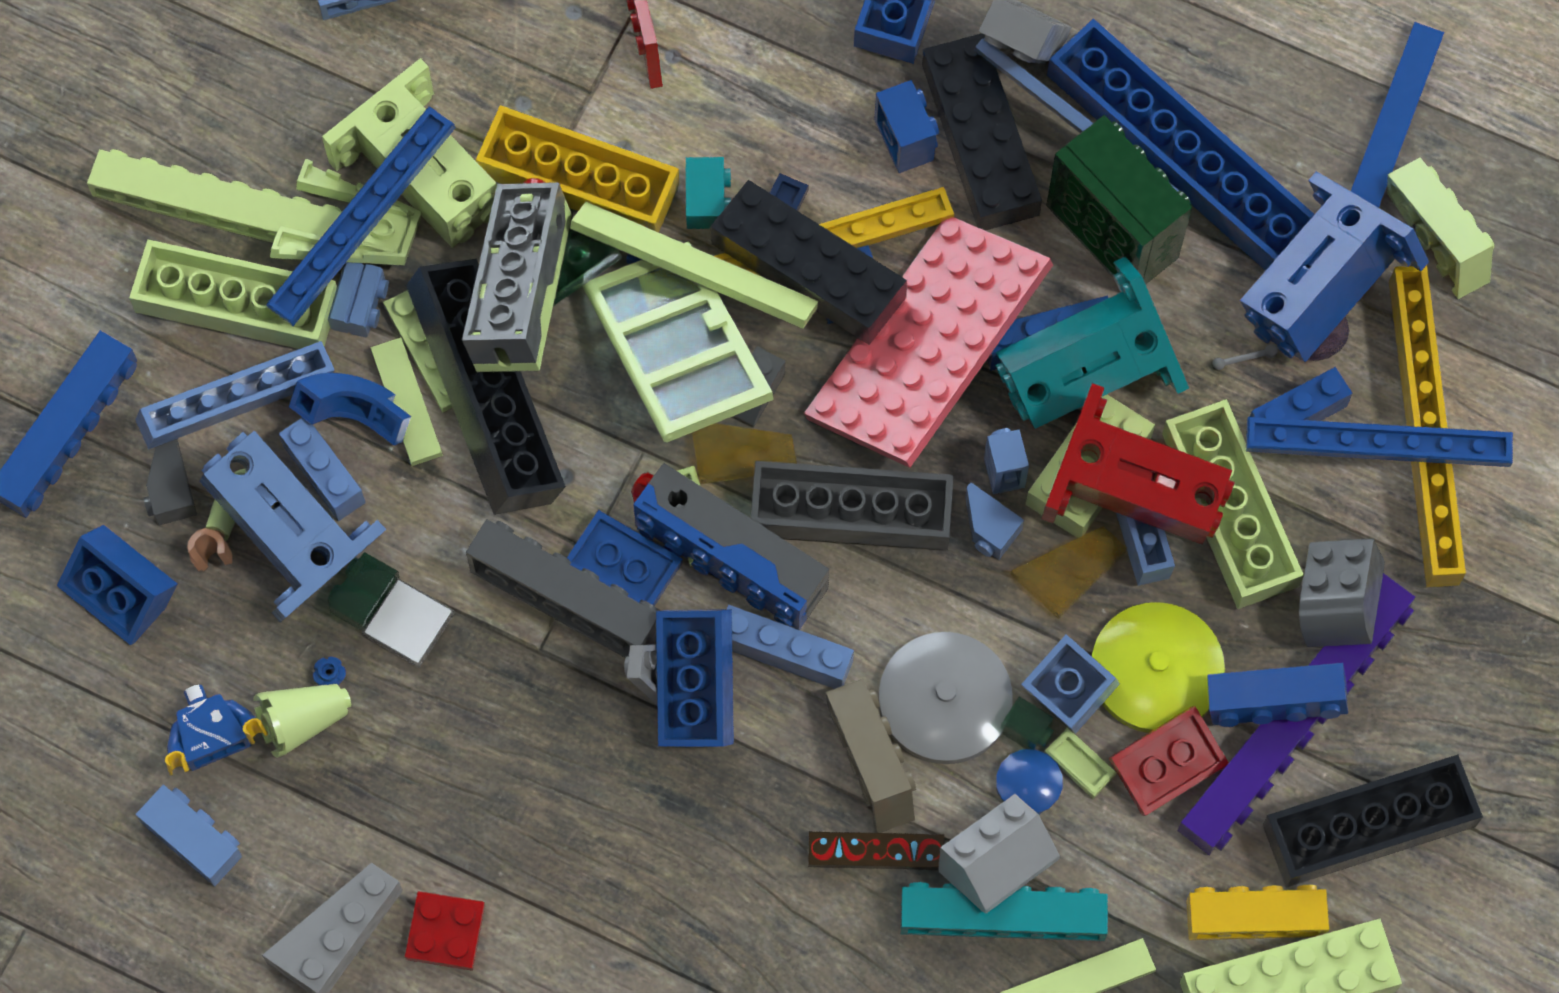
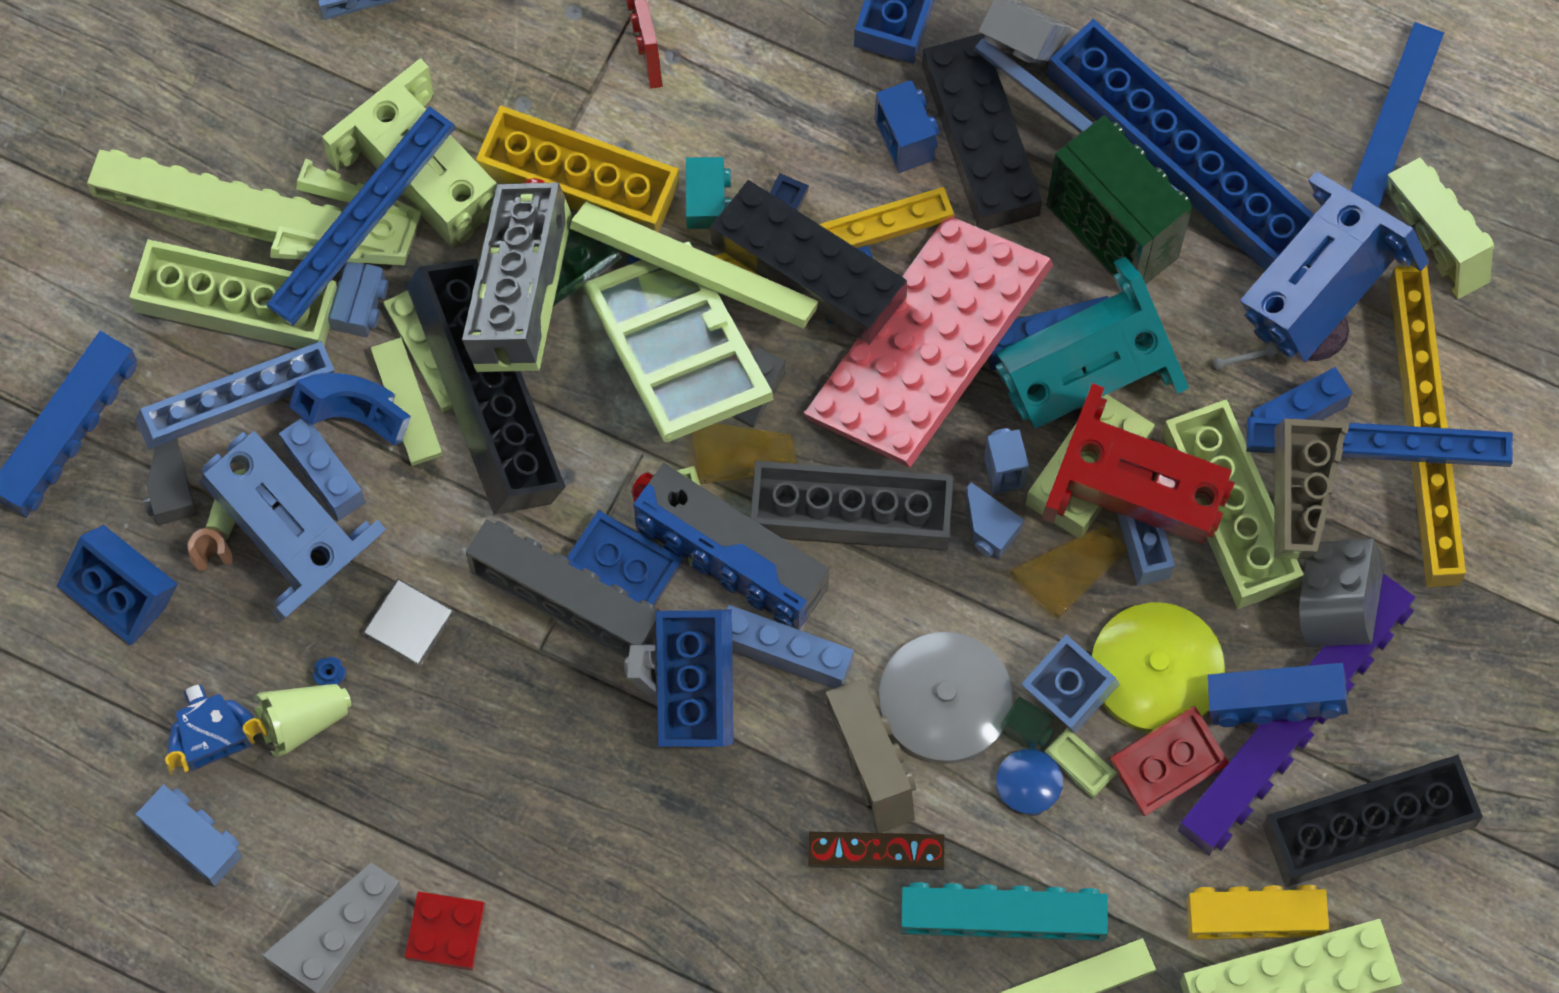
(362, 591): clear green brick -> none
(998, 854): light grey slope -> none
(1304, 480): none -> dark tan wedge

